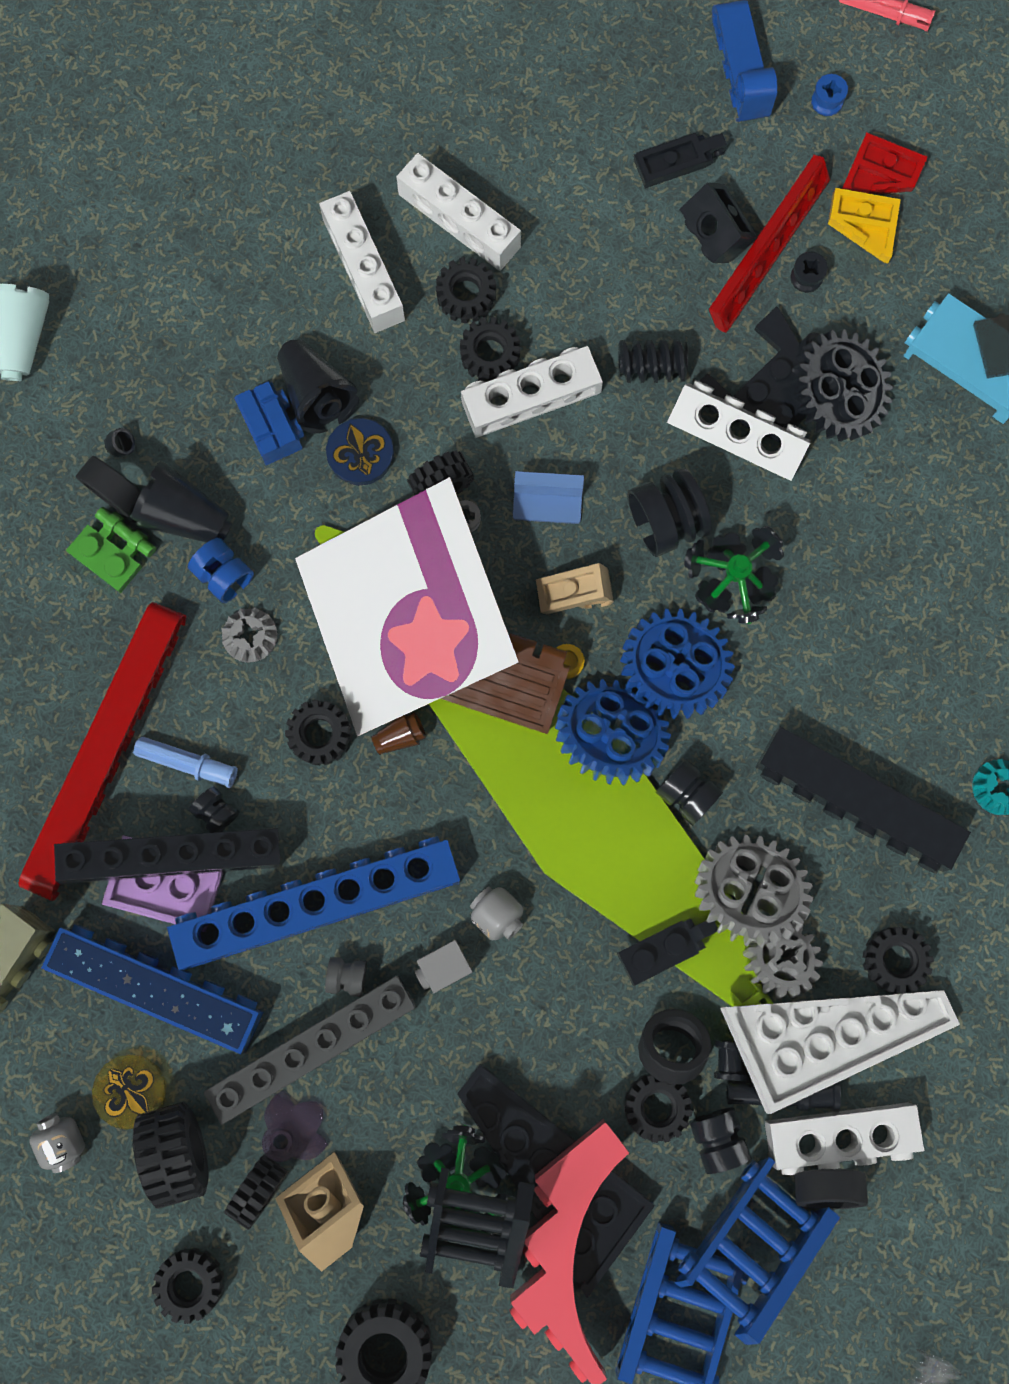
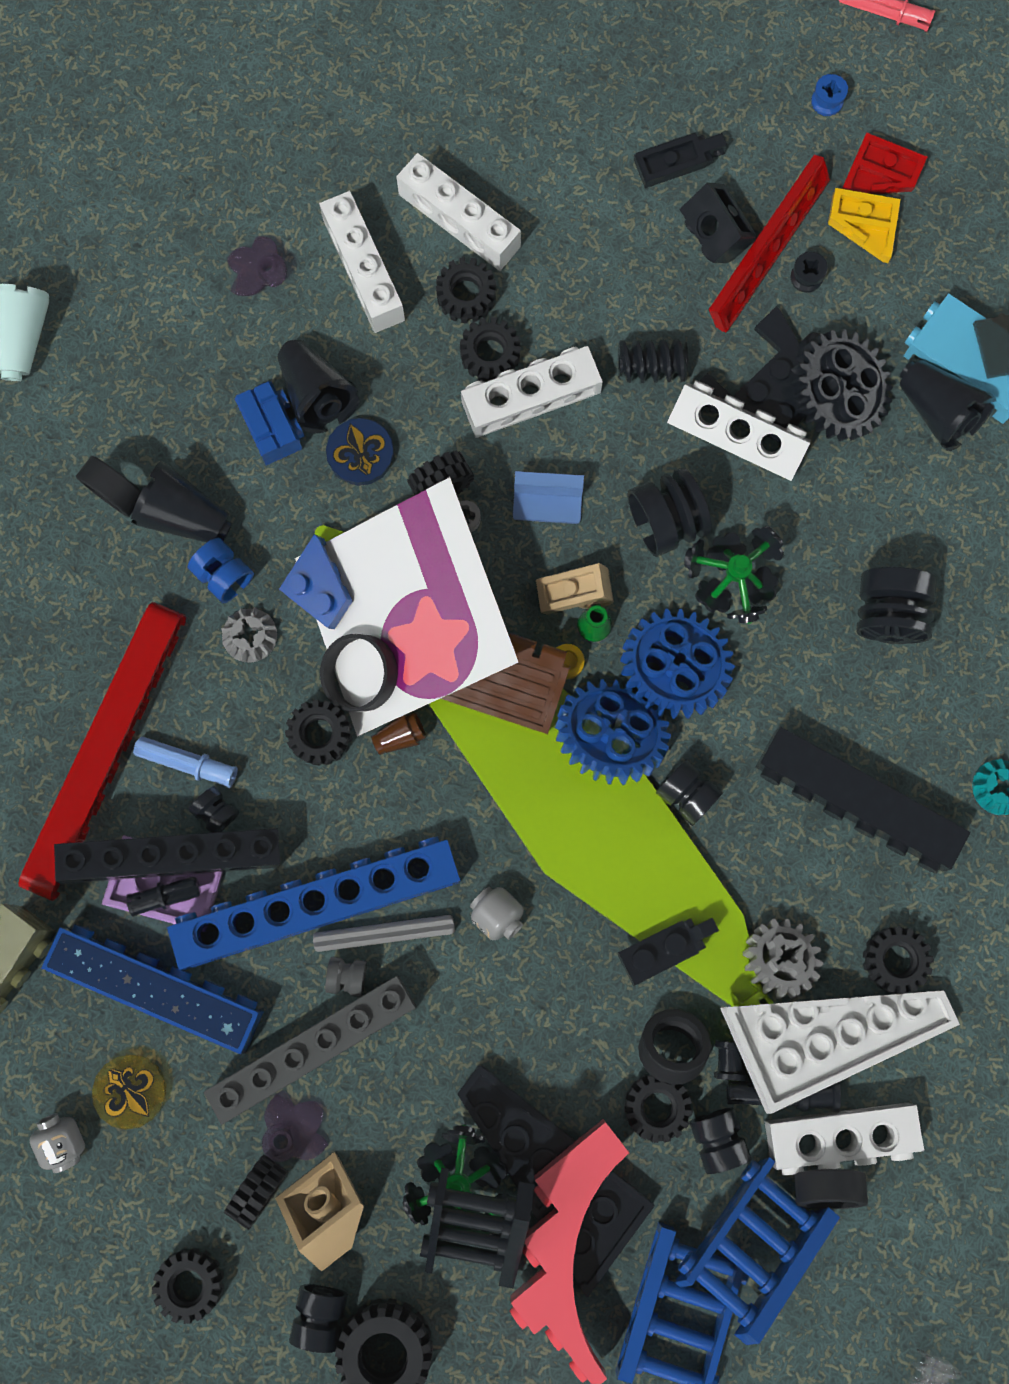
(105, 558): bright green plate -> none
(119, 442): black hinge -> none
(163, 896): none -> black axle
(170, 1155): black tyre -> none
(252, 266): none -> clear purple plate
(317, 585): none -> blue wing
(317, 1325): none -> black wheel
(328, 666): none -> black tyre
(383, 933): none -> light grey axle
(442, 967): light grey brick -> none
(594, 631): none -> green cone
(752, 84): blue beam -> none
(785, 904): light grey gear -> none
(896, 605): none -> black wheel
(945, 402): none -> black cone

